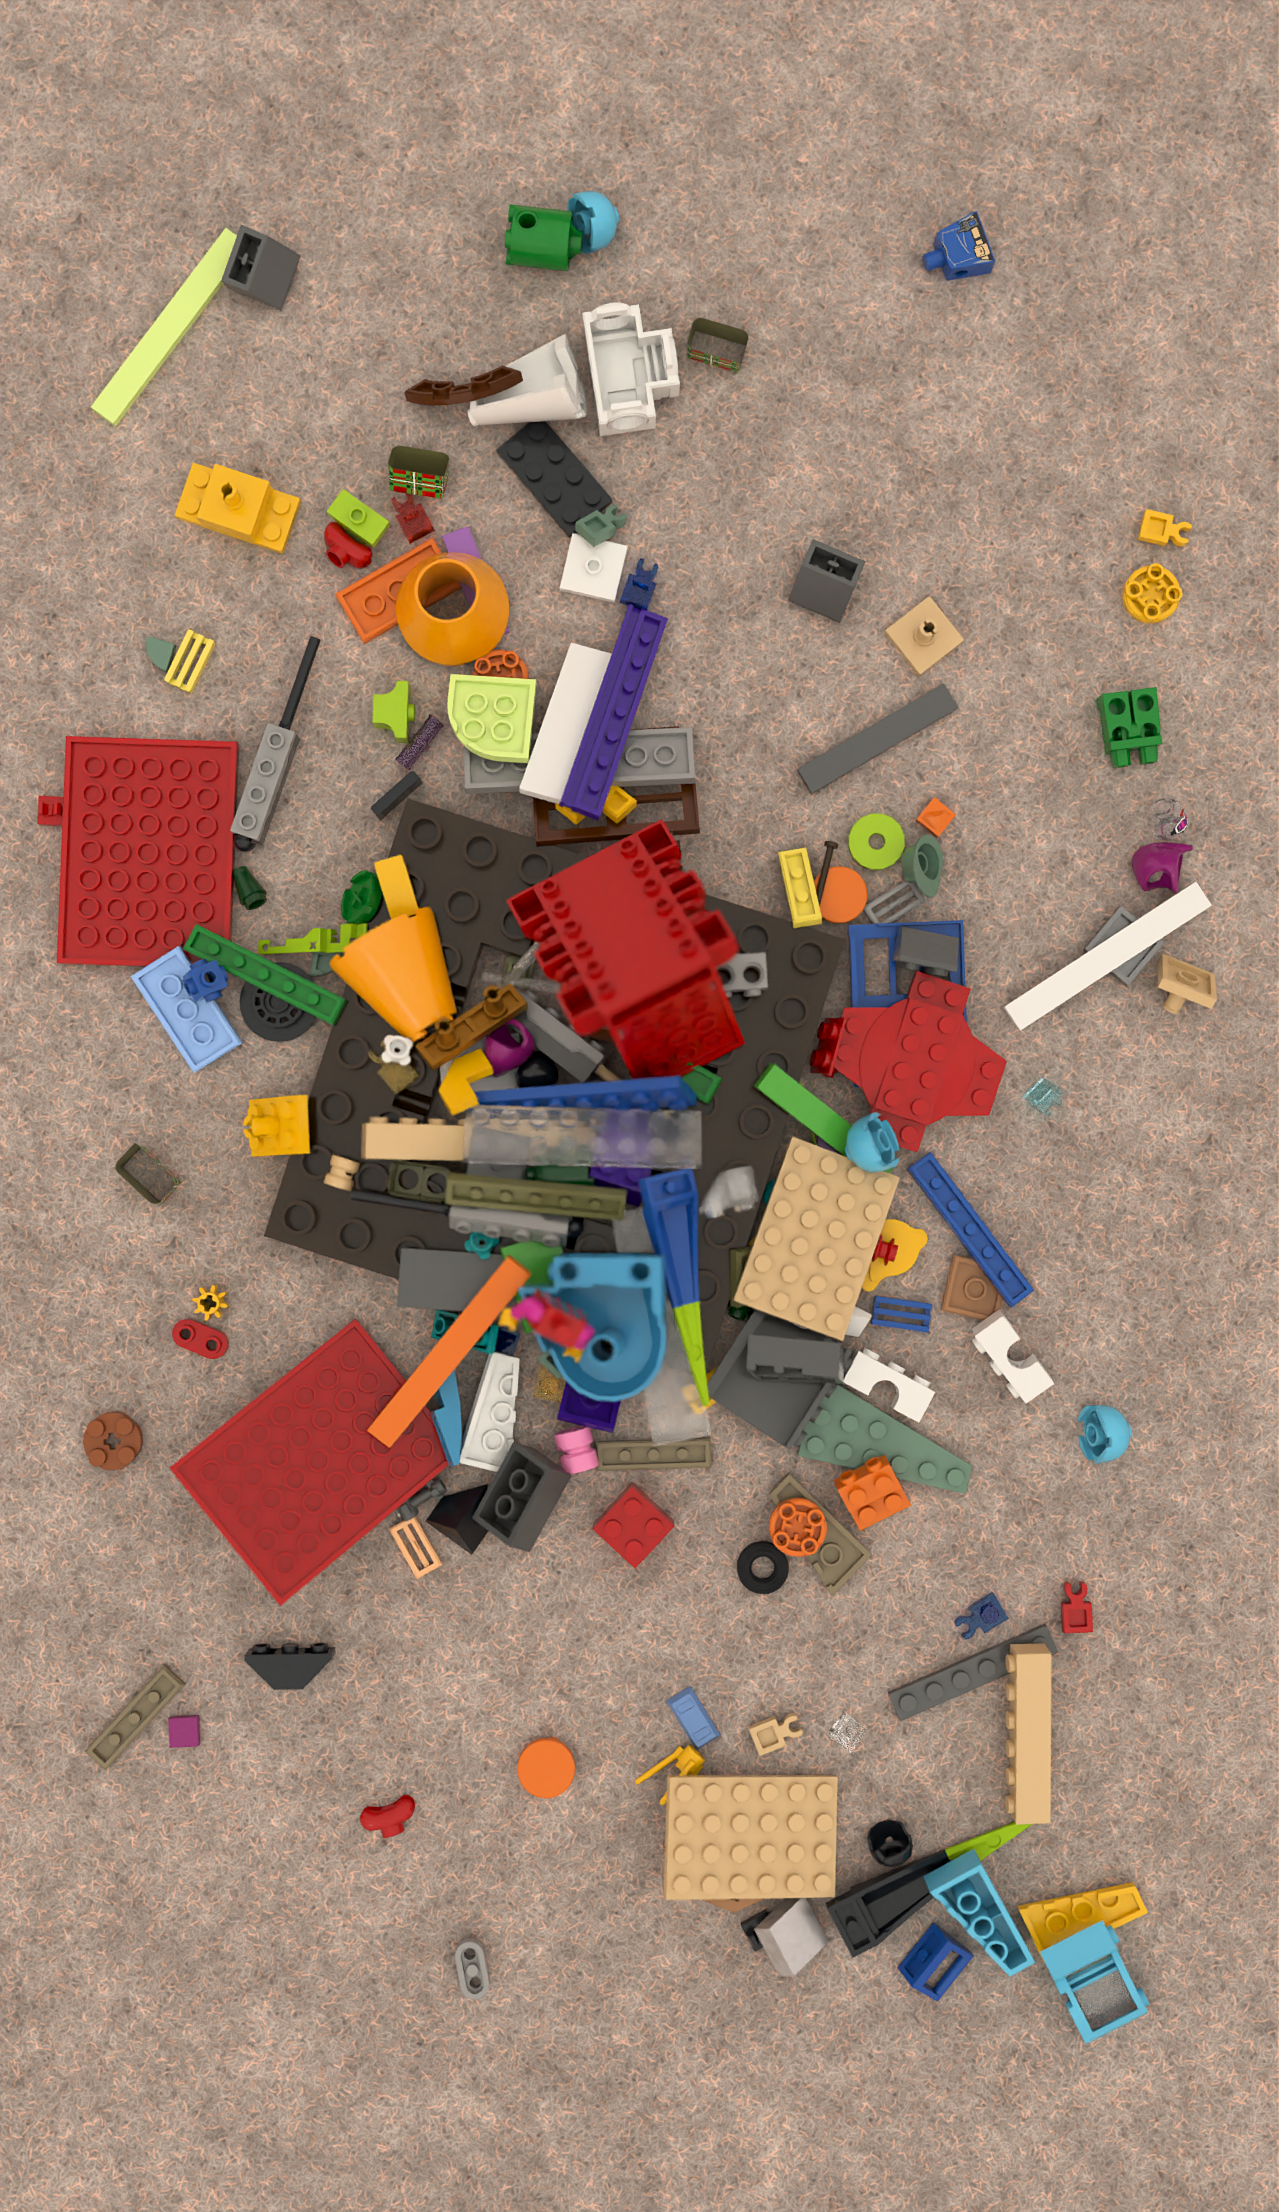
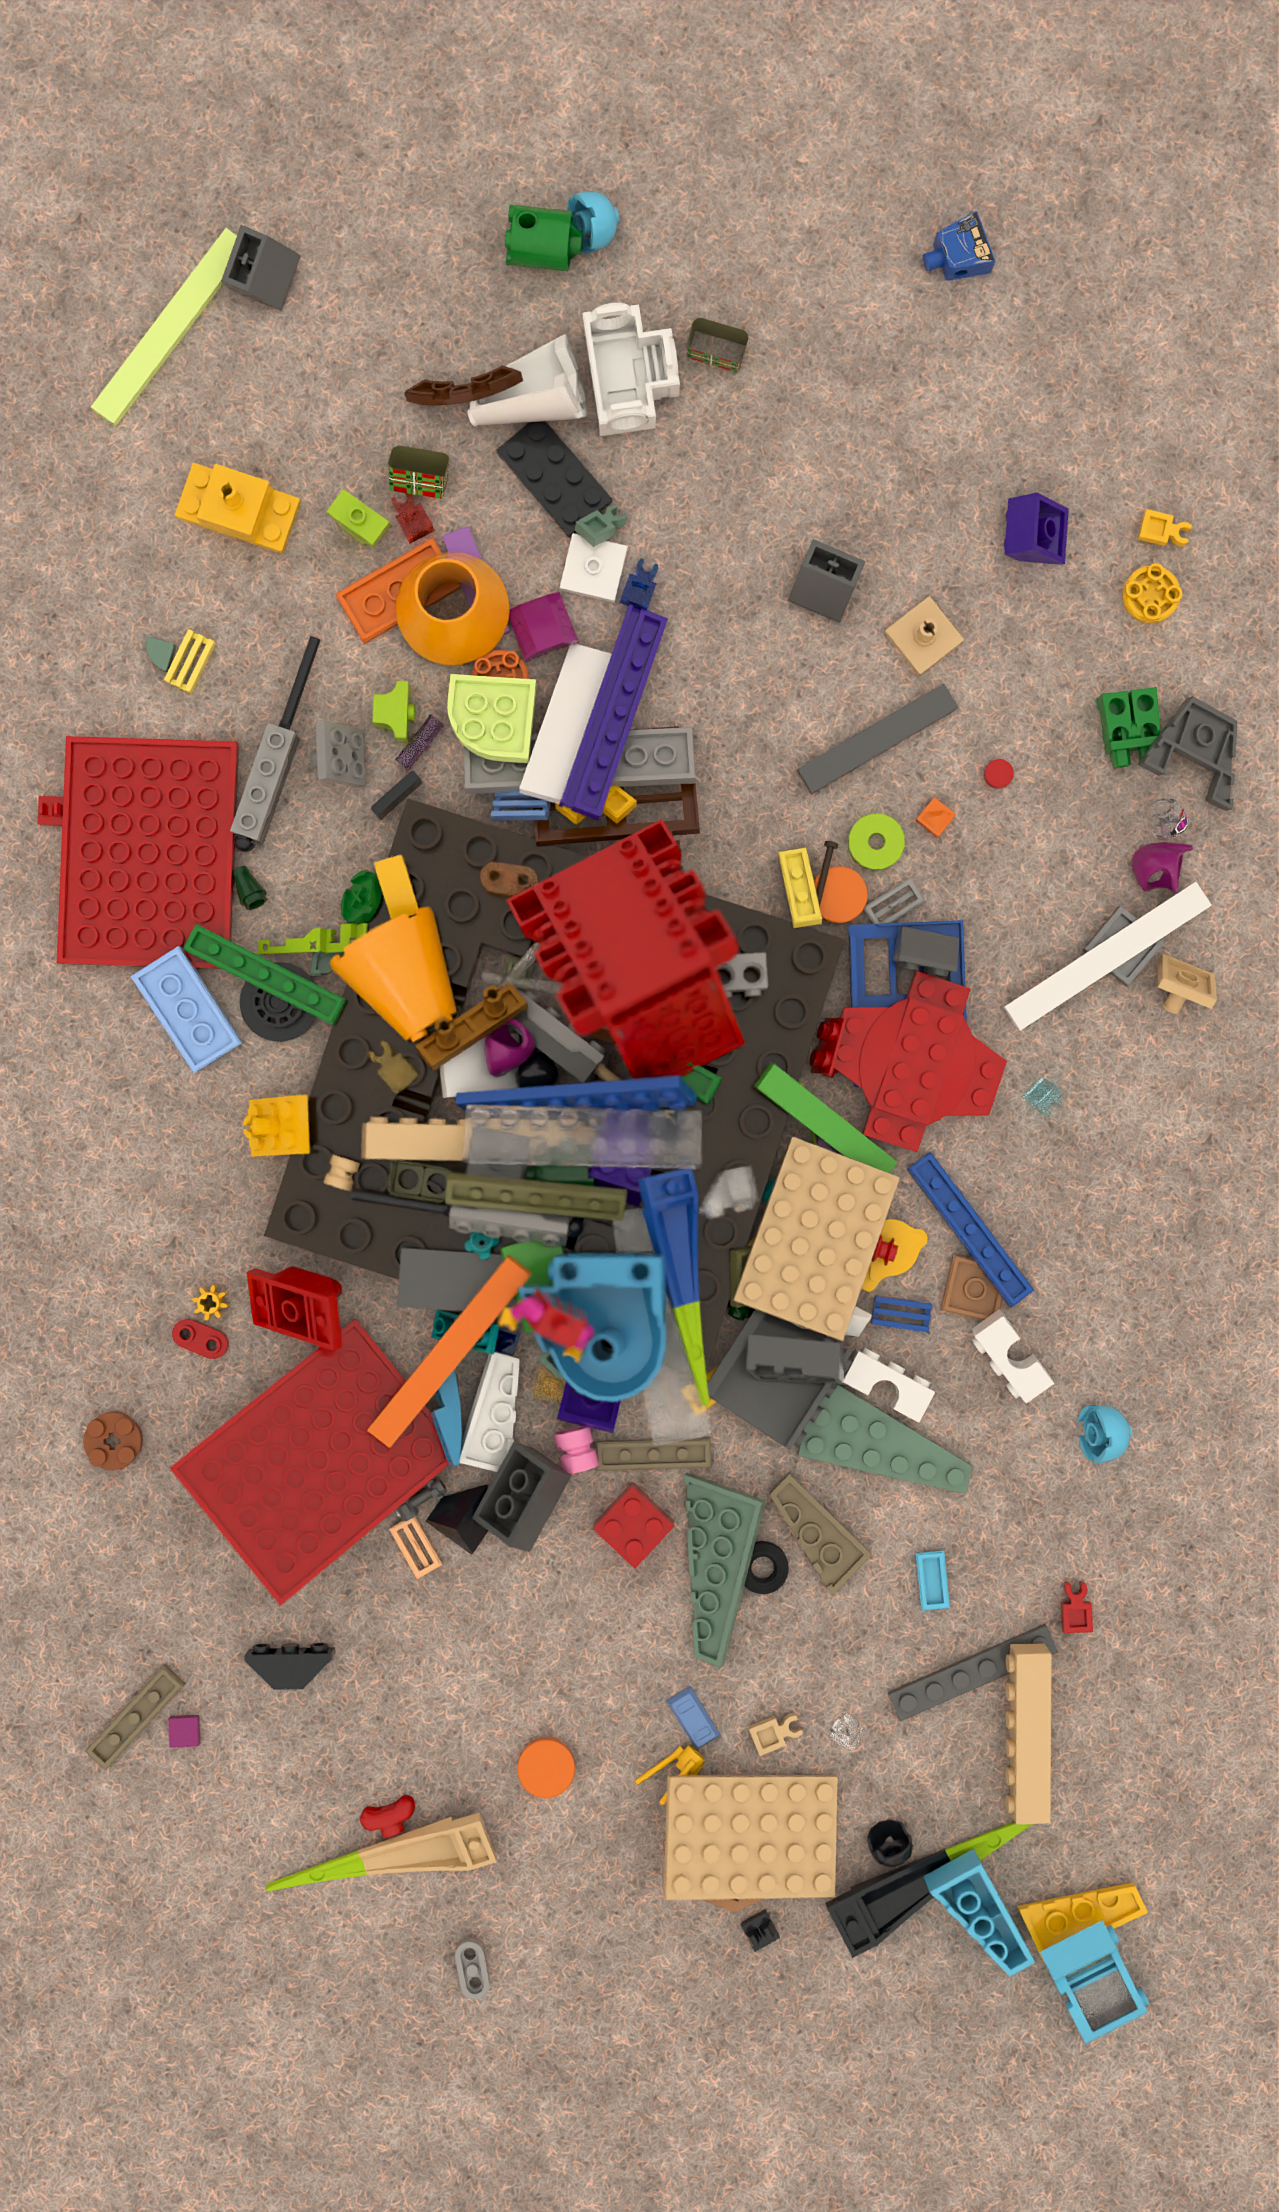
(134, 1183): olive piece -> none
(198, 987): blue brick -> none
(297, 1305): none -> red brick
(339, 754): none -> light grey plate
(345, 549): red piece -> none
(403, 1044): white plate -> none
(435, 1847): none -> tan plate
(464, 1070): yellow tile -> none
(508, 878): none -> clear orange plate
(521, 801): none -> medium blue tile
(542, 626): none -> magenta slope
(723, 1540): none -> sand green wing
(791, 1936): flat silver piece -> none
(797, 1527): orange tile -> none
(871, 1492): orange plate -> none
(872, 1144): medium azure cylinder -> none
(924, 864): sand green piece -> none
(926, 1958): blue tile -> none
(932, 1580): none -> medium azure tile
(986, 1614): clear blue plate -> none
(998, 773): none -> red tile
(1036, 529): none -> dark purple slope
(1202, 737): none -> dark grey wing

